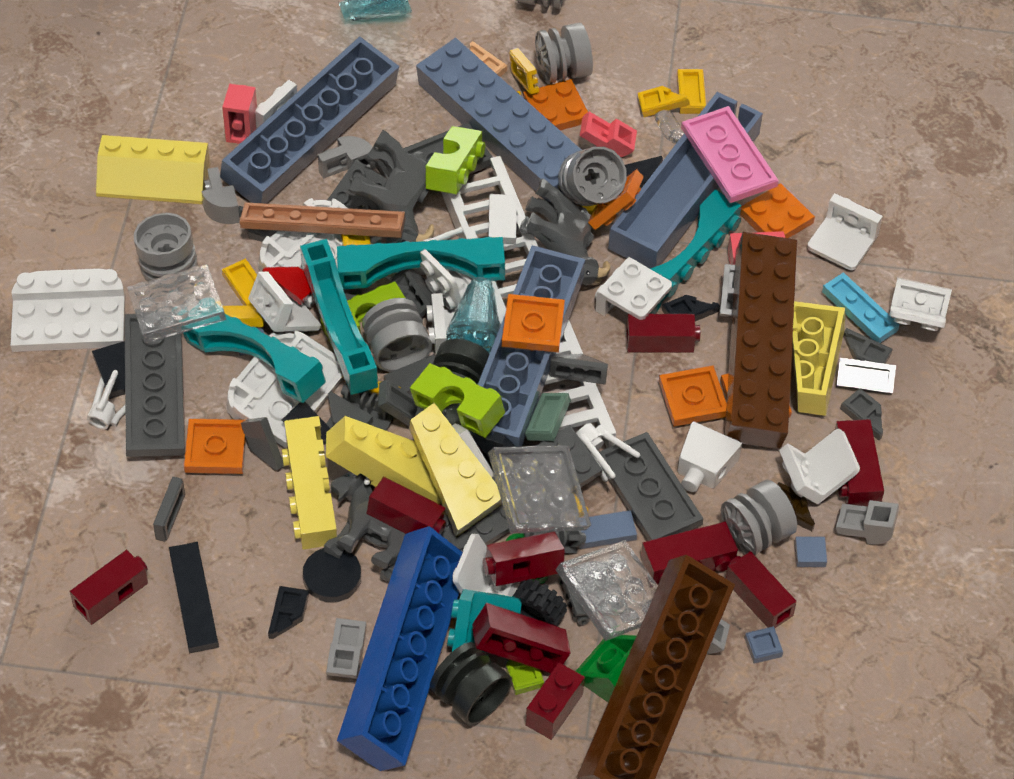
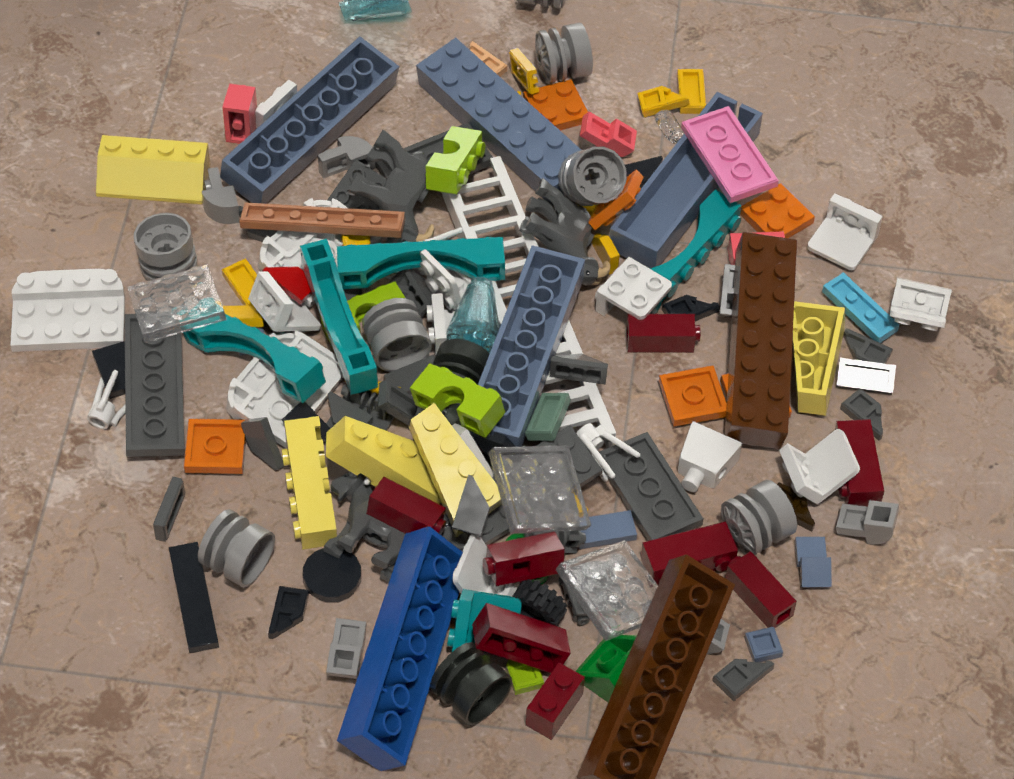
(109, 586): dark red brick -> none
(236, 548): none -> light grey wheel
(471, 510): none -> tile
(503, 217): white tile -> none
(533, 323): orange plate -> none
(606, 250): none -> yellow tile
(741, 676): none -> dark grey tile
(815, 572): none -> sand blue tile

